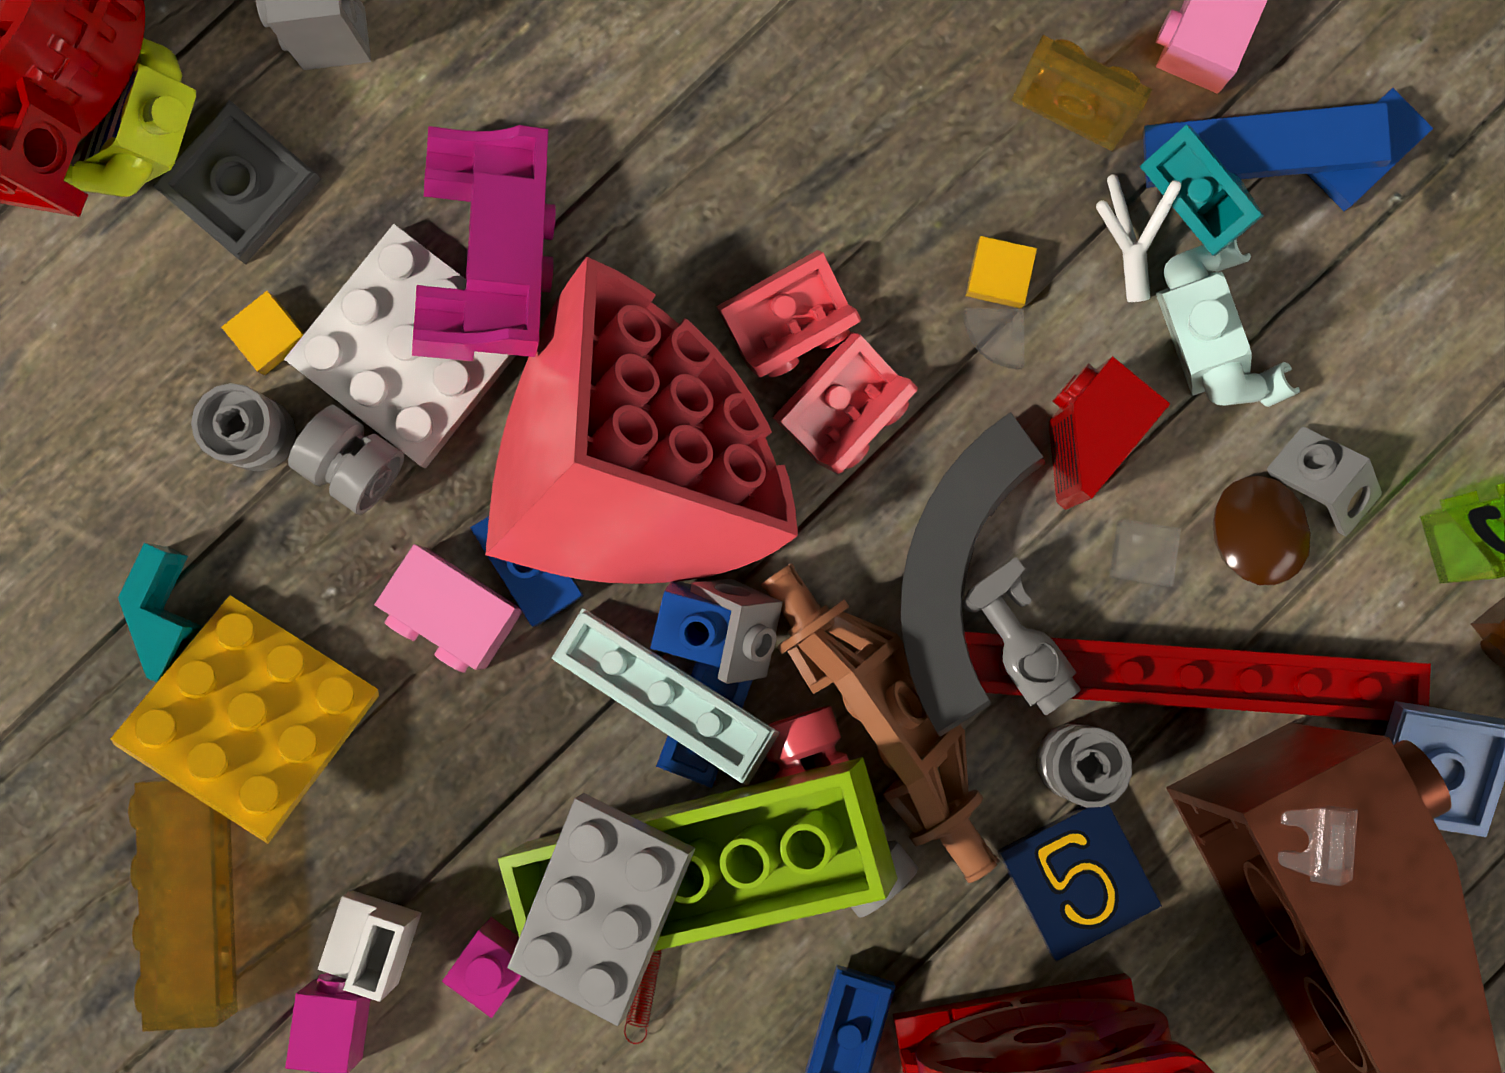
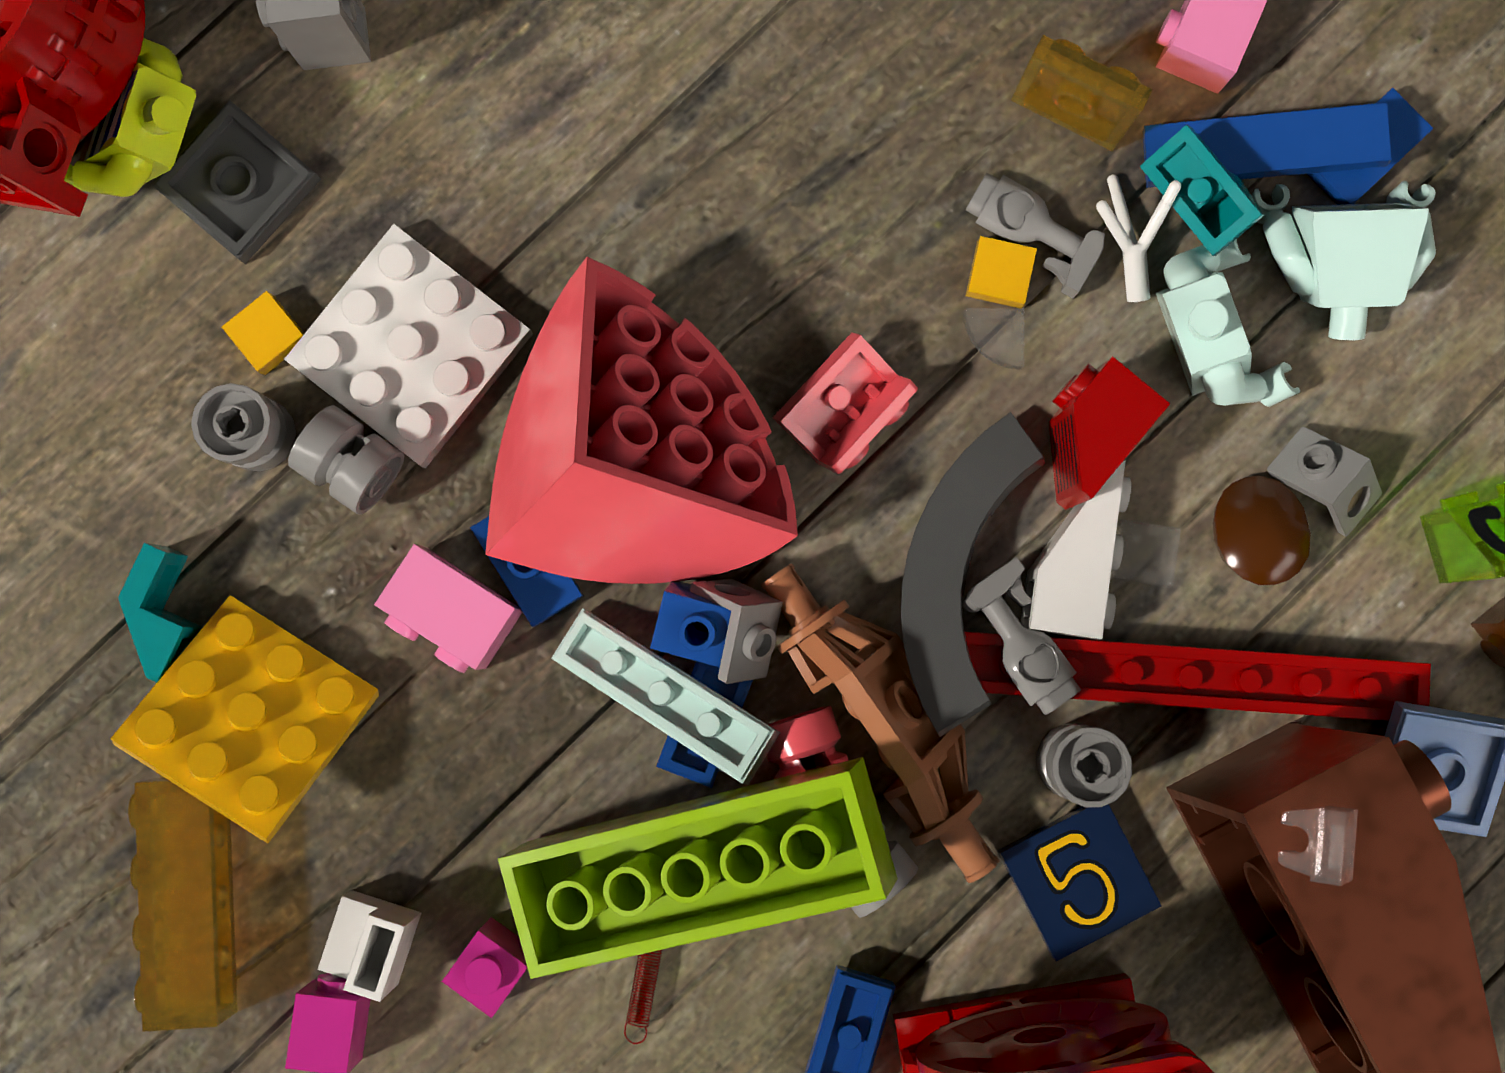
(505, 260): dark pink bracket -> none
(600, 908): light grey plate -> none
(789, 316): coral bracket -> none
(1023, 217): none -> light grey piece
(1075, 567): none -> white slope
(1351, 252): none -> light aqua torso

